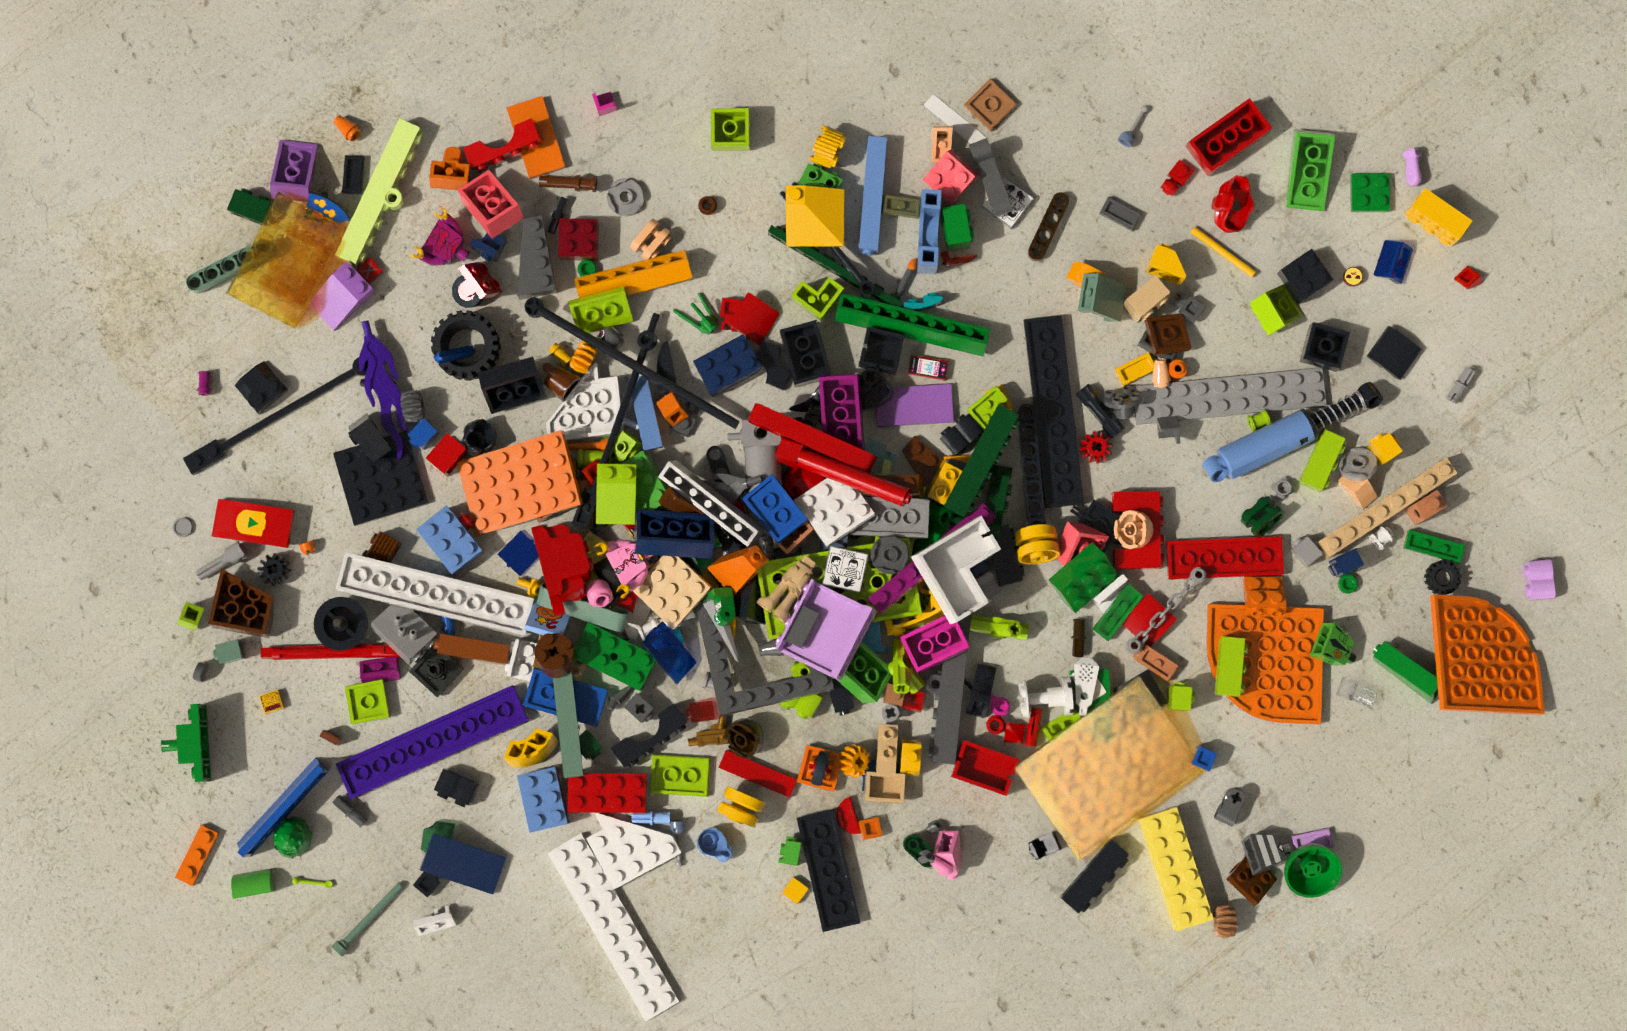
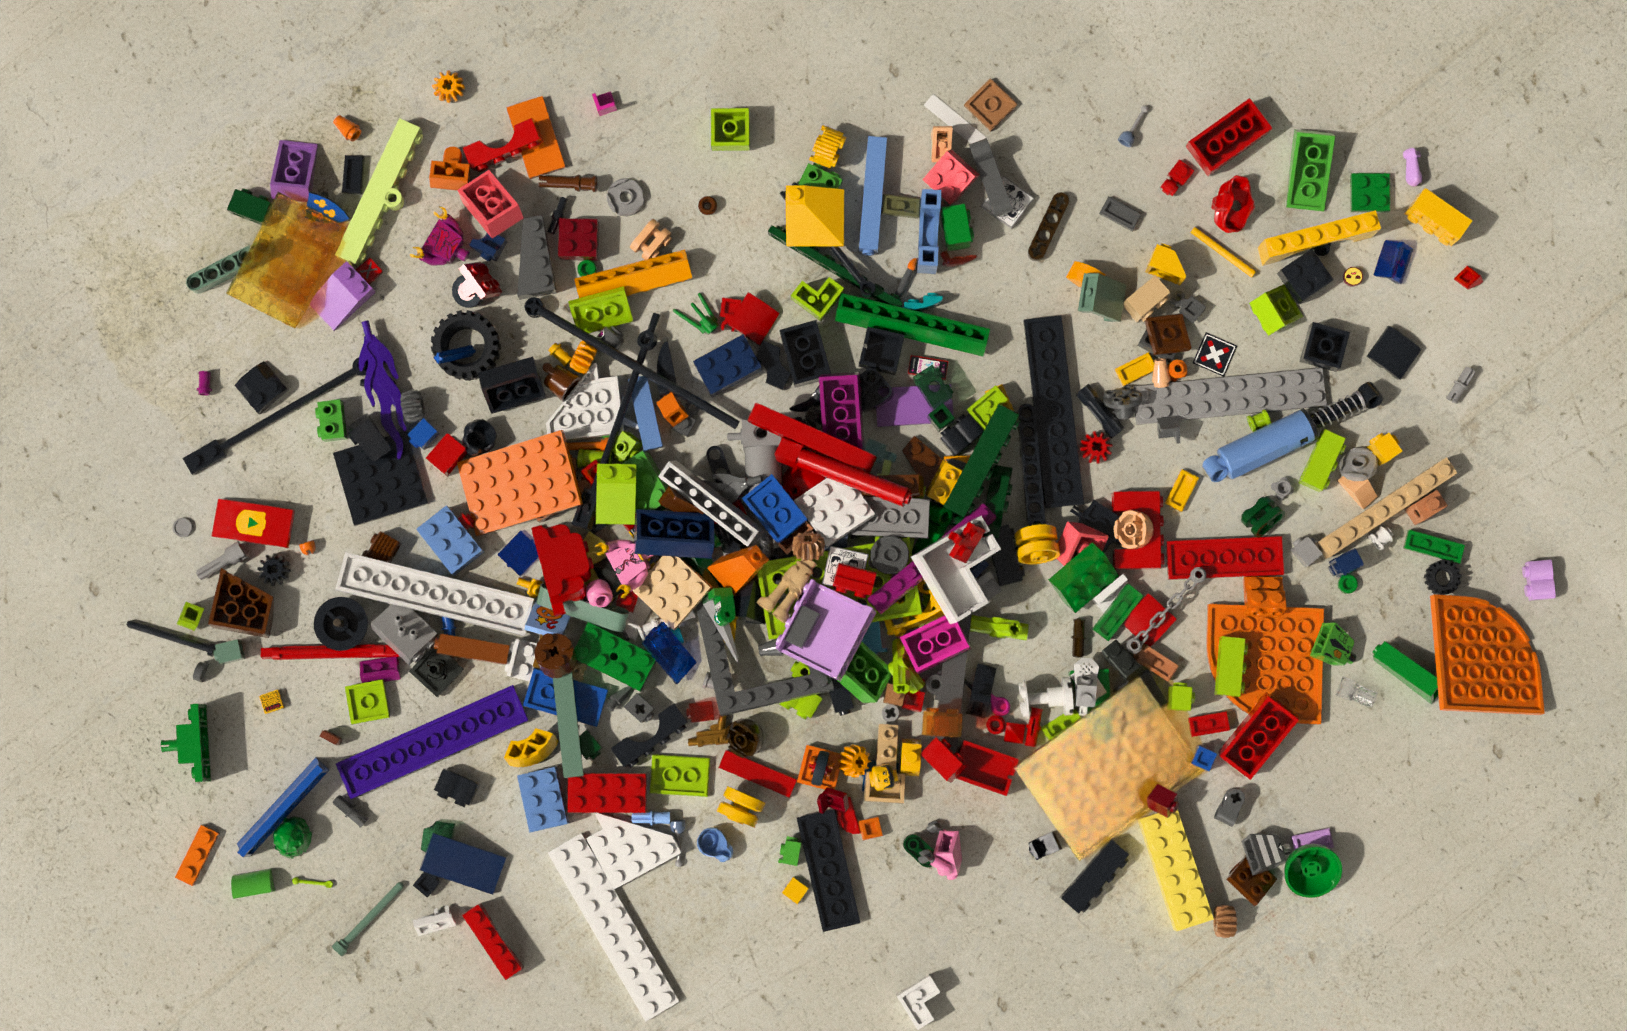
(172, 637): none -> black bar
(332, 420): none -> bright green brick
(441, 89): none -> light orange gear
(492, 942): none -> red arch
(808, 546): none -> medium nougat gear
(832, 799): none -> dark red bracket
(854, 580): none -> red brick
(883, 777): none -> yellow head
(914, 998): none -> white panel
(927, 377): none -> clear green brick
(940, 417): none -> dark green brick
(941, 723): none -> clear orange slope
(943, 759): none -> red brick
(966, 541): none -> red plate
(1086, 691): none -> light grey bracket
(1122, 661): none -> pearl dark grey brick
(1163, 801): none -> dark red brick
(1181, 490): none -> yellow tile
(1208, 724): none -> red plate
(1214, 354): none -> black sticker
(1258, 736): none -> red brick
(1322, 250): none -> black plate
(1350, 228): none -> yellow arch

